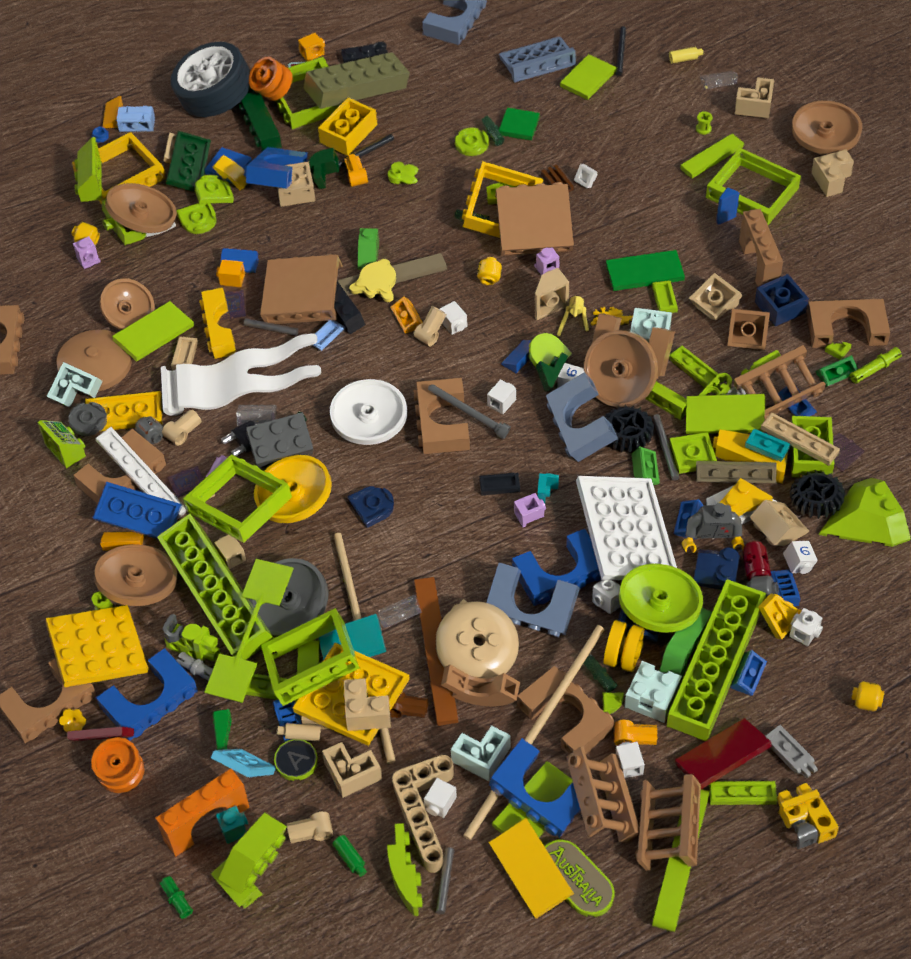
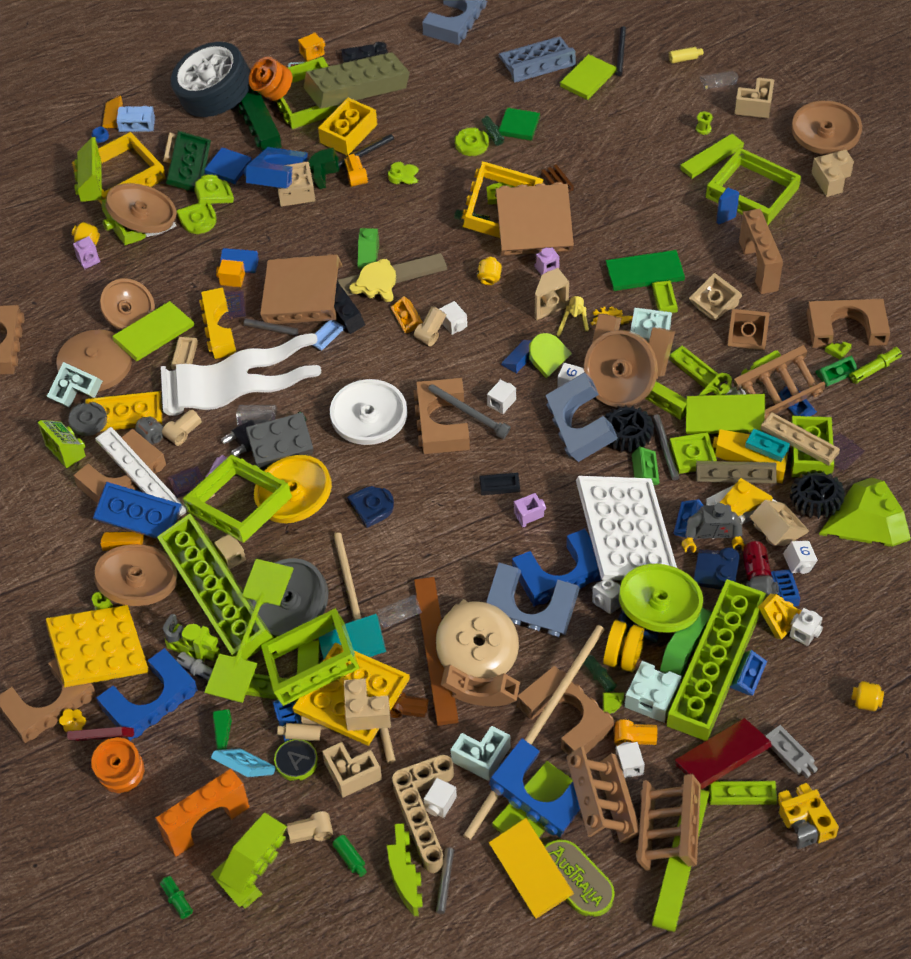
(229, 169): yellow slope -> none
(232, 824): teal brick -> none
(547, 482): teal bracket -> none
(549, 373): dark green slope -> none
(585, 176): white tile -> none
(782, 299): dark blue brick -> none

